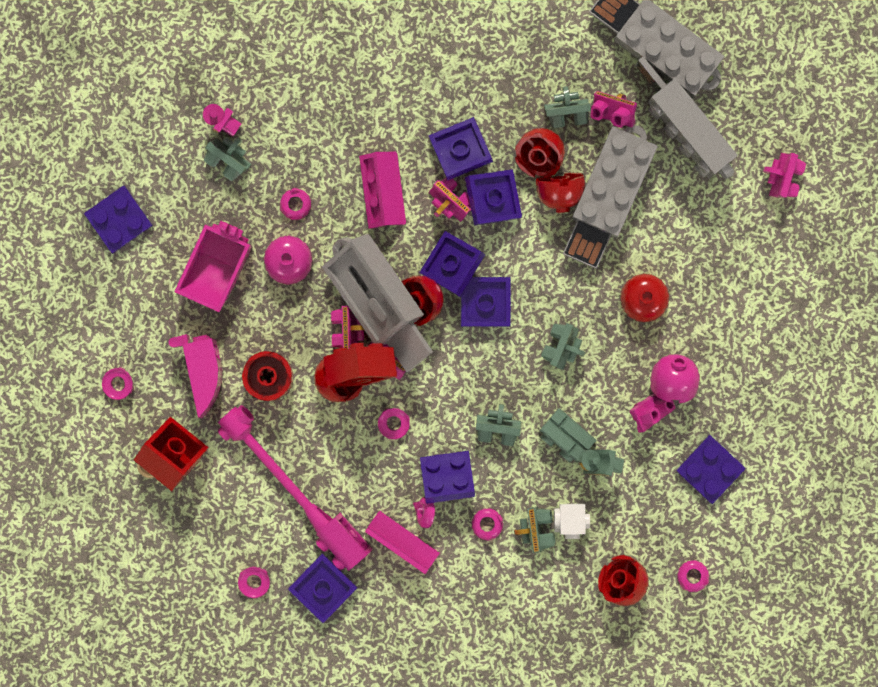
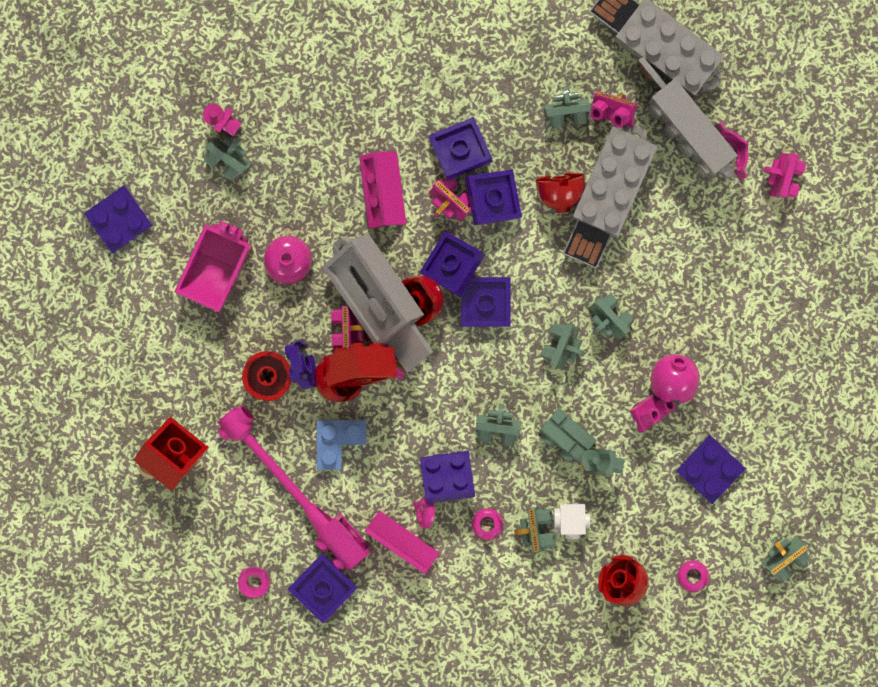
(107, 383): dark pink piece -> none
(203, 369): dark pink piece -> none
(295, 215): dark pink piece -> none
(302, 364): none -> dark purple plate
(331, 437): none -> medium blue plate
(386, 431): dark pink piece -> none
(540, 153): red cylinder -> none
(607, 320): none -> sand green hips
(644, 298): red cylinder -> none
(740, 147): none -> dark pink helmet
(783, 555): none -> sand green hips

